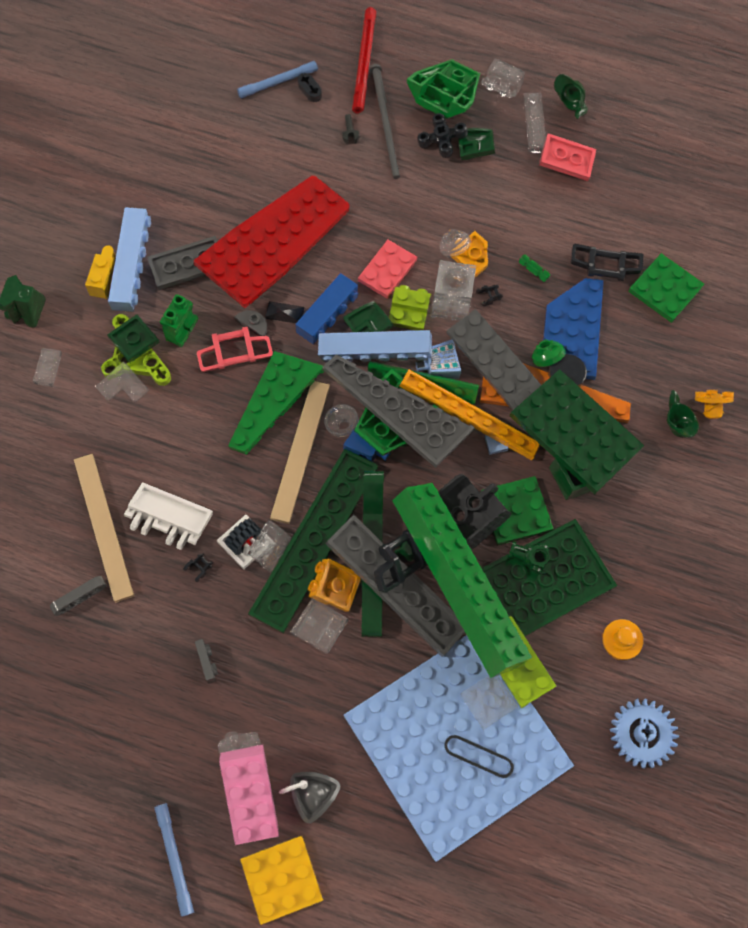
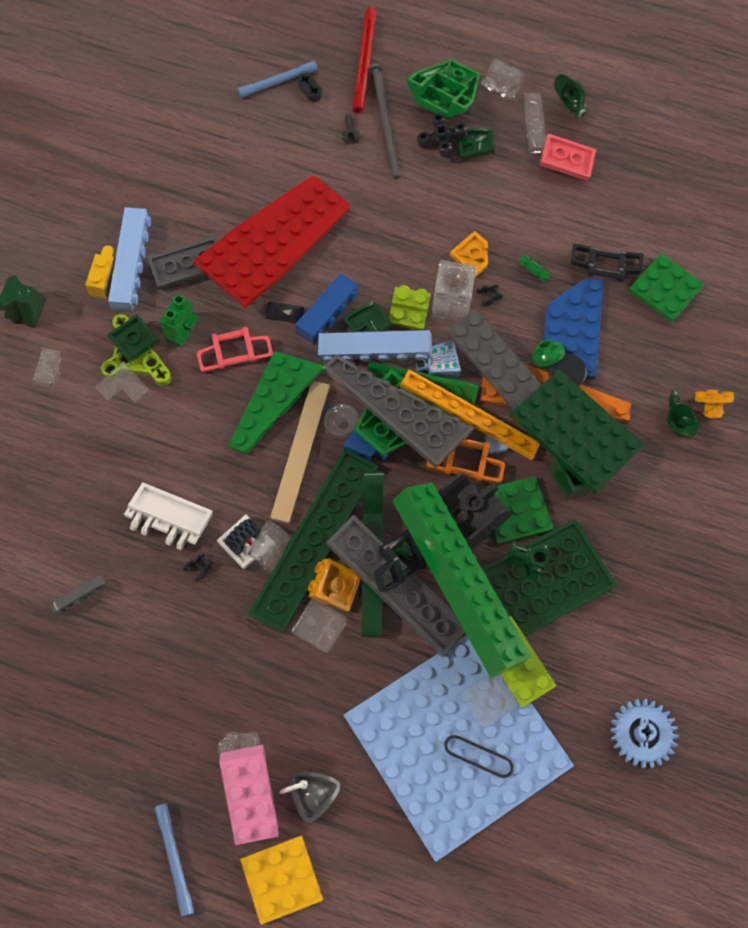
(104, 528): tan tile -> none
(209, 669): dark grey plate -> none
(254, 322): dark grey plate -> none
(387, 269): coral plate -> none
(454, 242): clear piece -> none
(470, 473): none -> orange bar
(622, 639): light orange plate -> none

